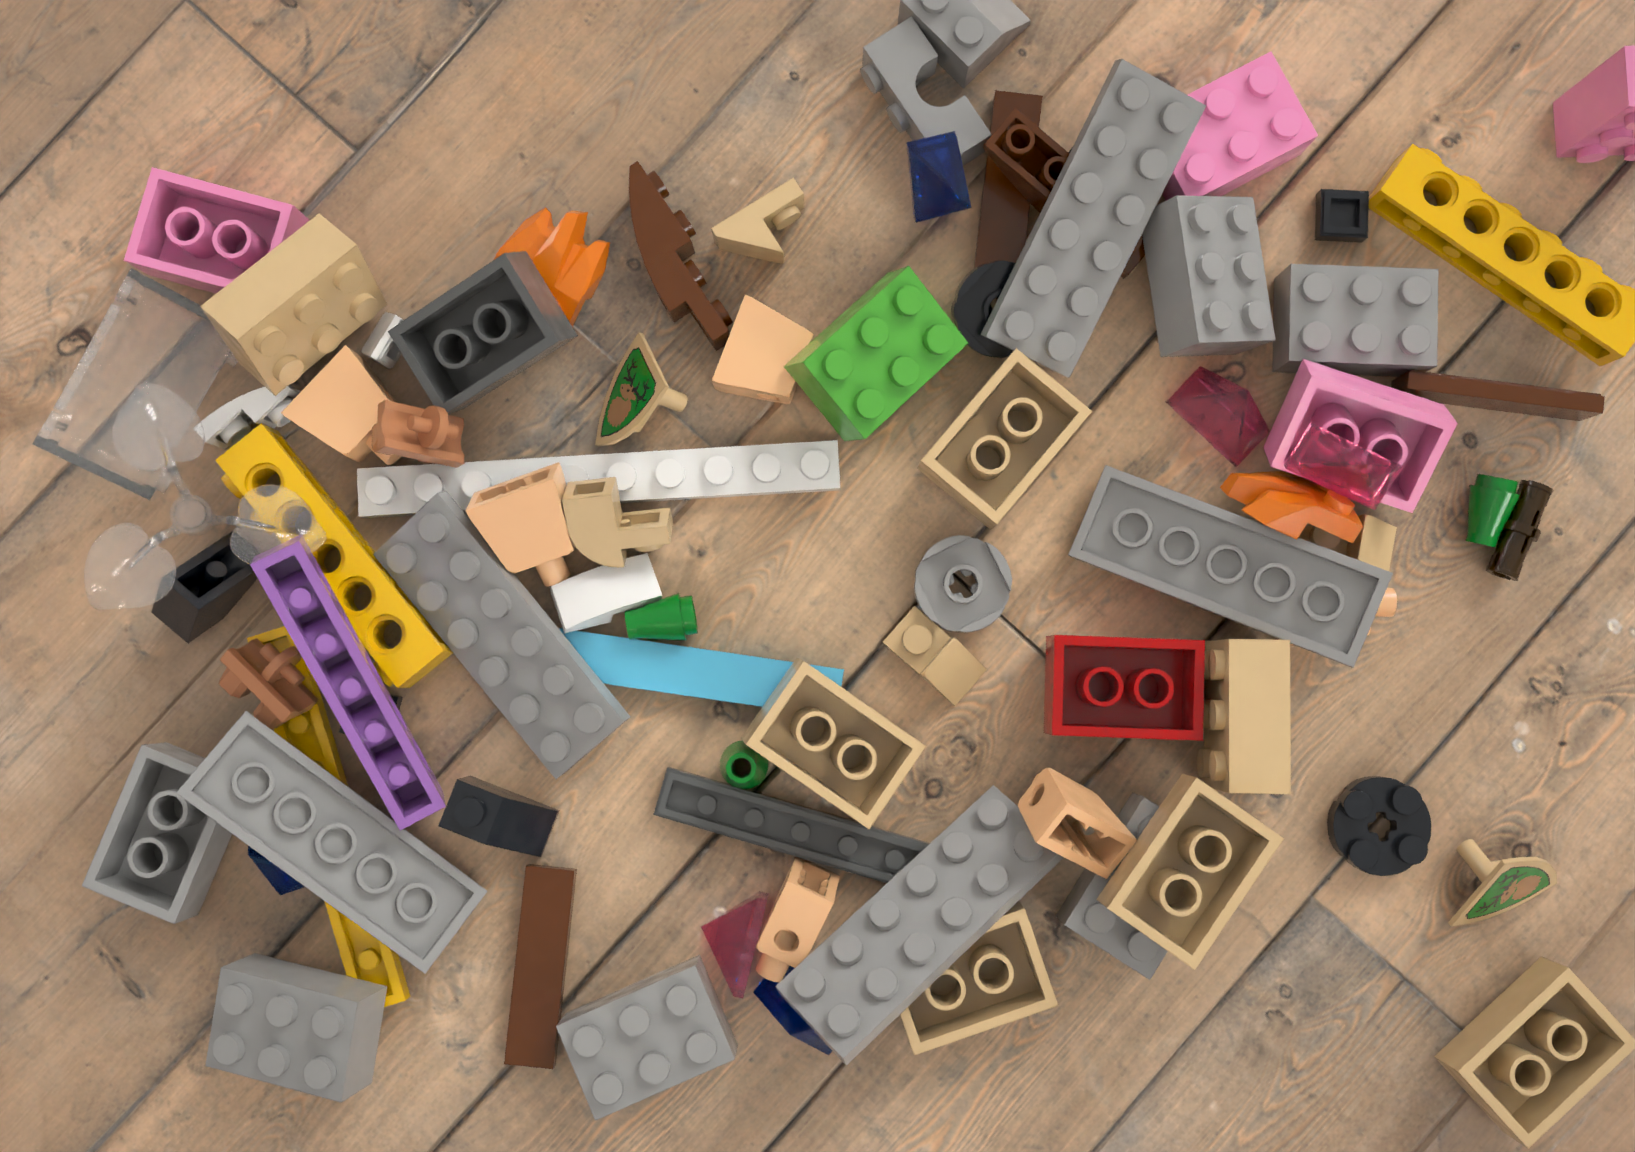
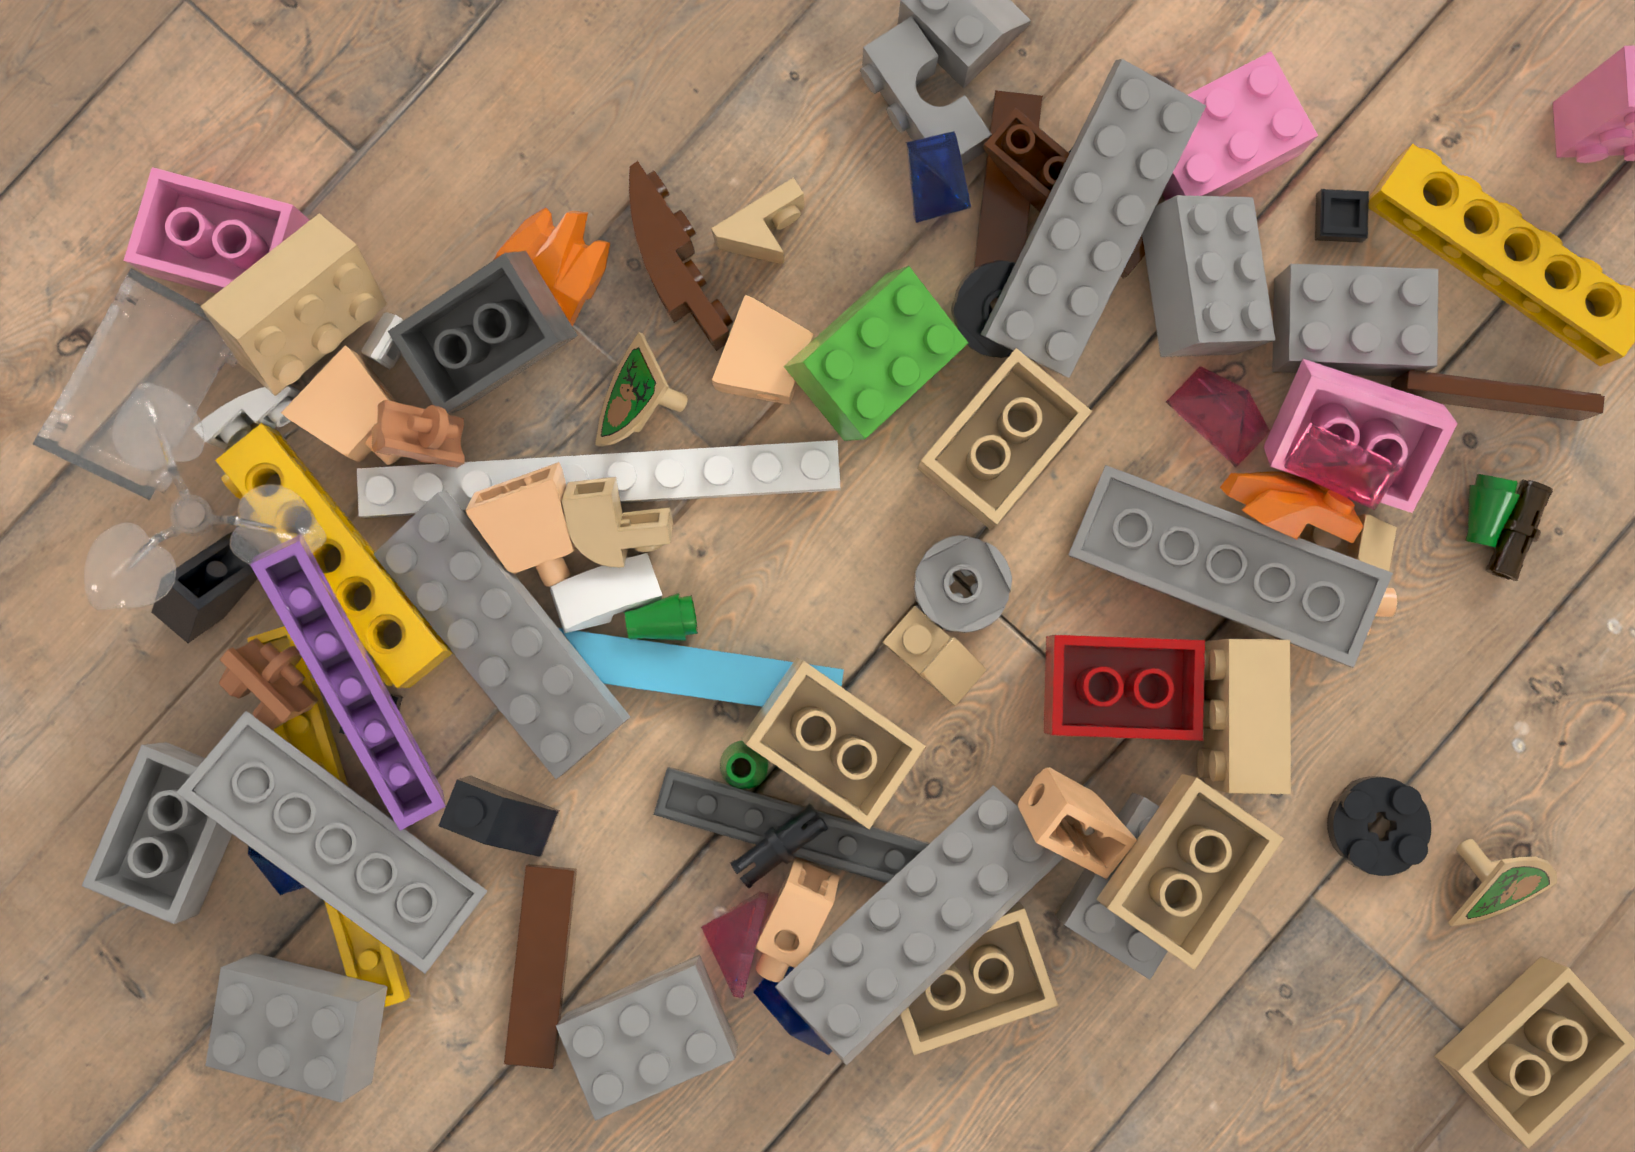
(779, 845): none -> black pin

